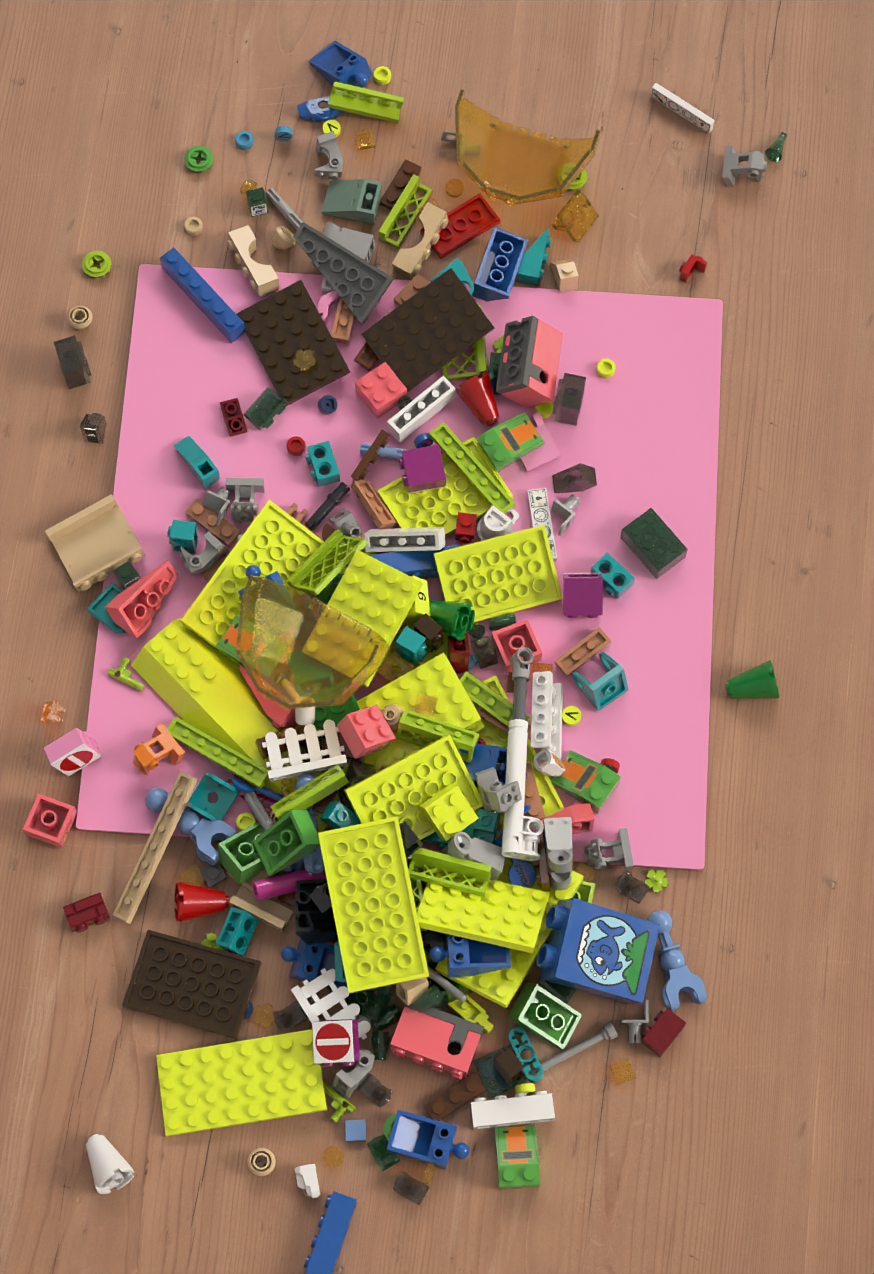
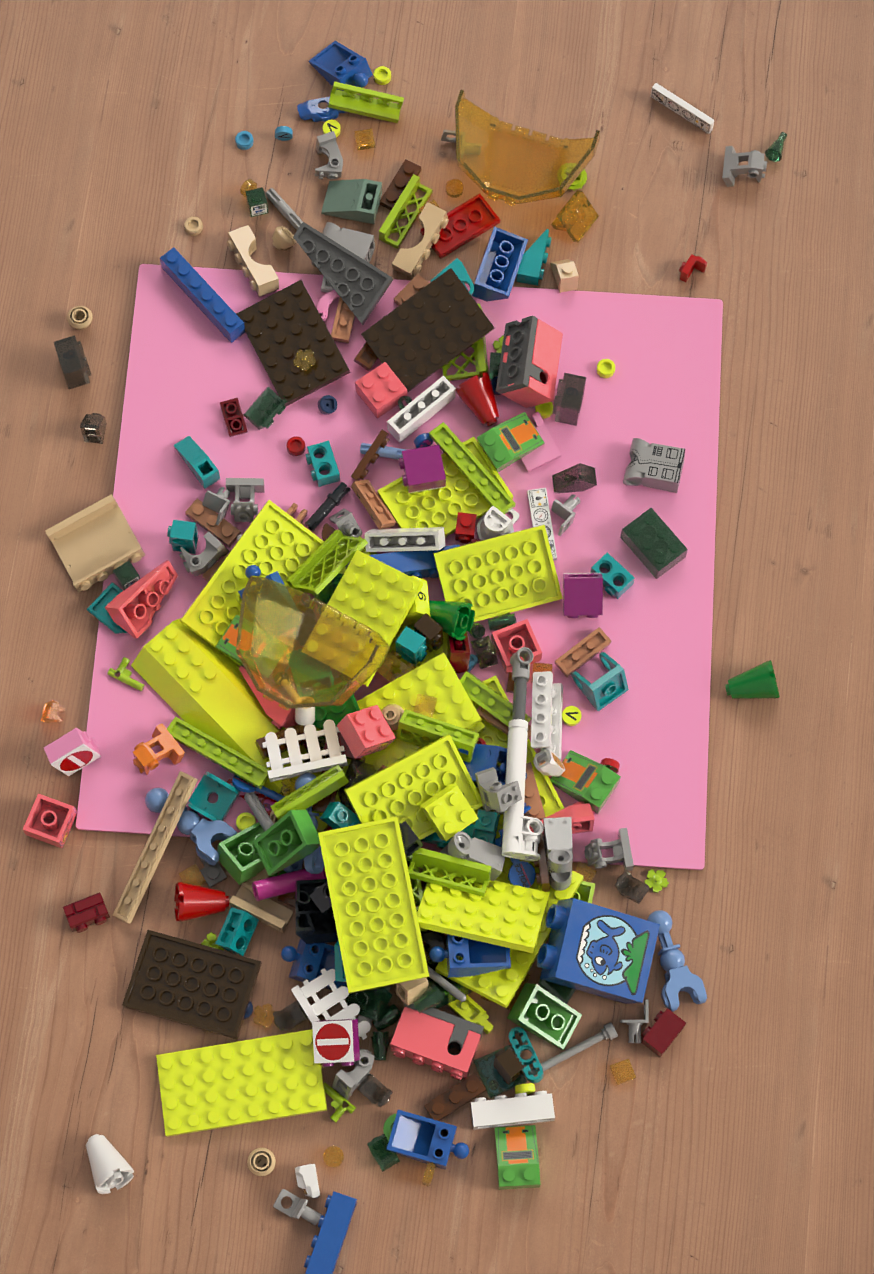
(99, 257): lime gear -> none
(193, 153): bright green gear -> none
(298, 1208): none -> light grey bracket
(355, 1130): medium blue tile -> none
(410, 1188): clear smoke bracket -> none
(654, 466): none -> light grey piece

